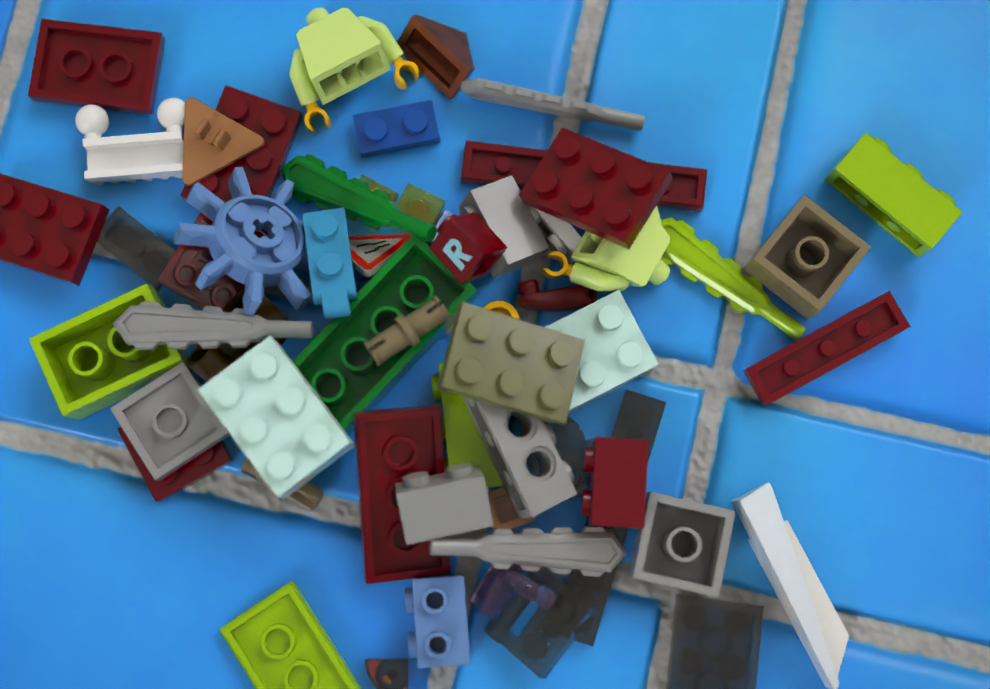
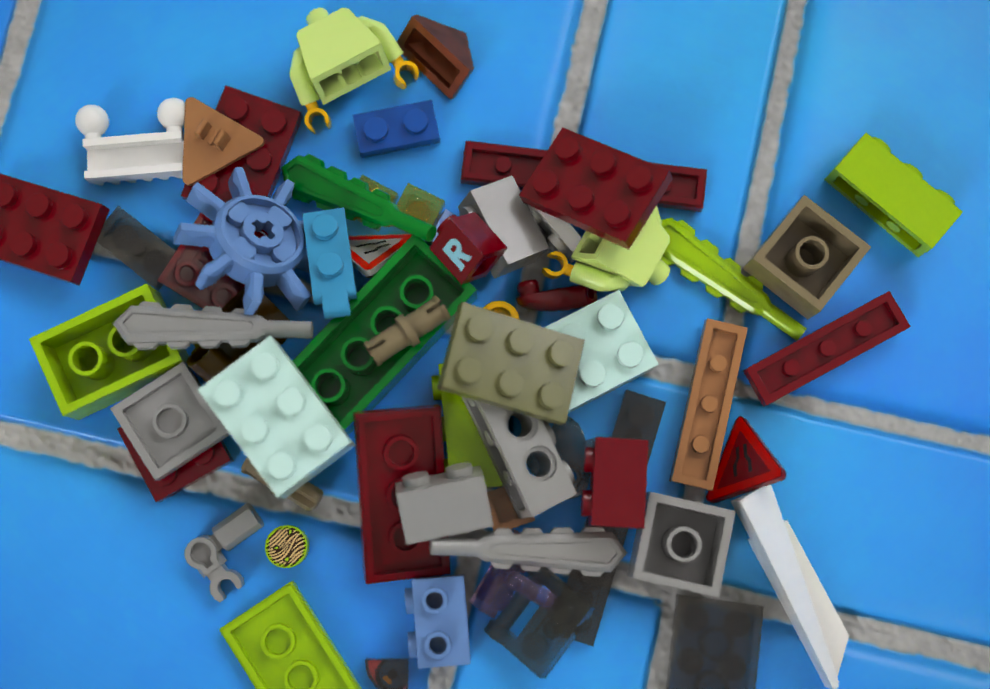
(96, 66): dark red plate -> none
(205, 551): none -> light grey bar
(287, 546): none -> tile
(548, 103): light grey sword -> none
(708, 404): none -> medium nougat plate
(744, 464): none -> piece

